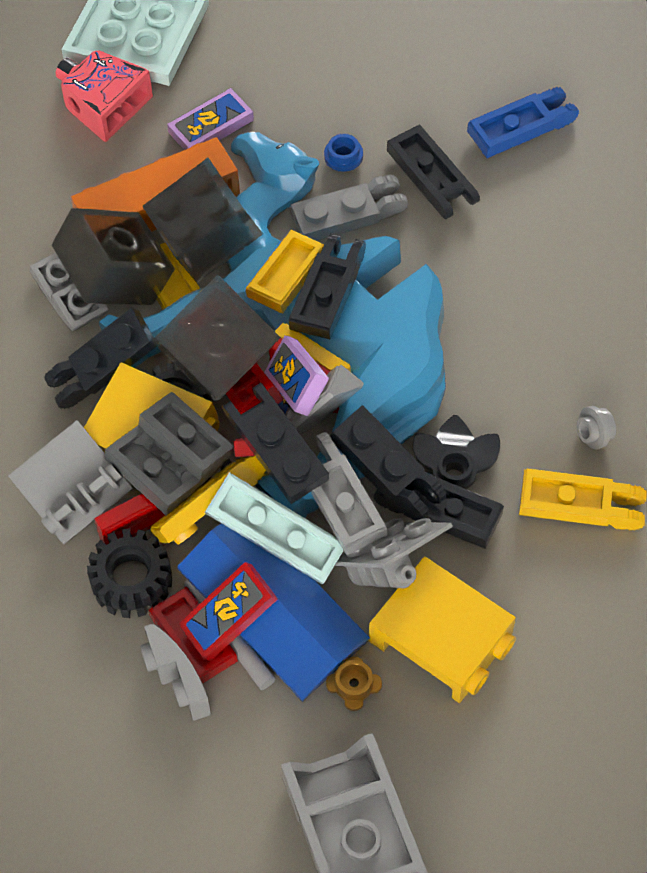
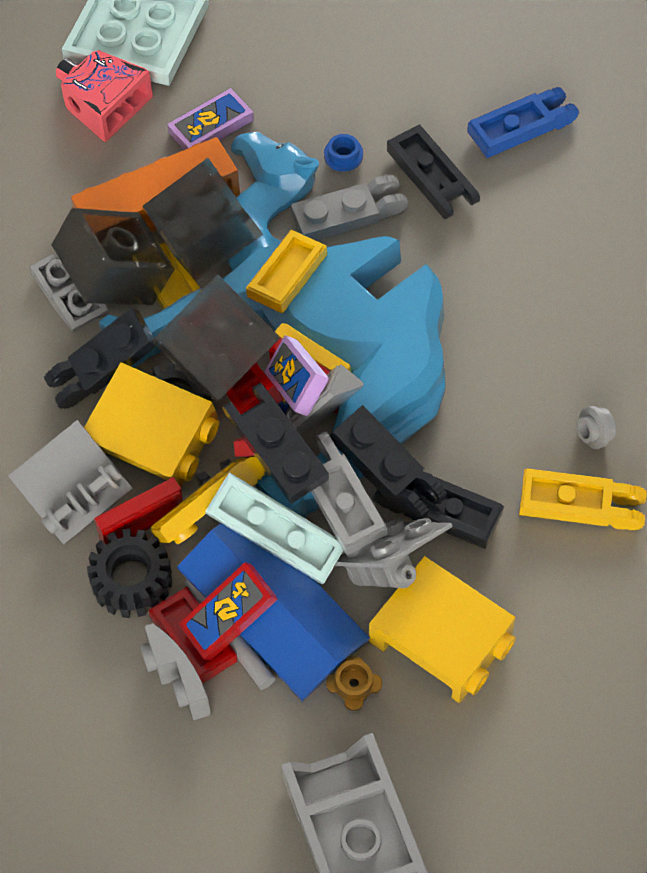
(169, 453): dark grey slope -> none
(326, 288): black hinge -> none
(456, 450): black plate -> none

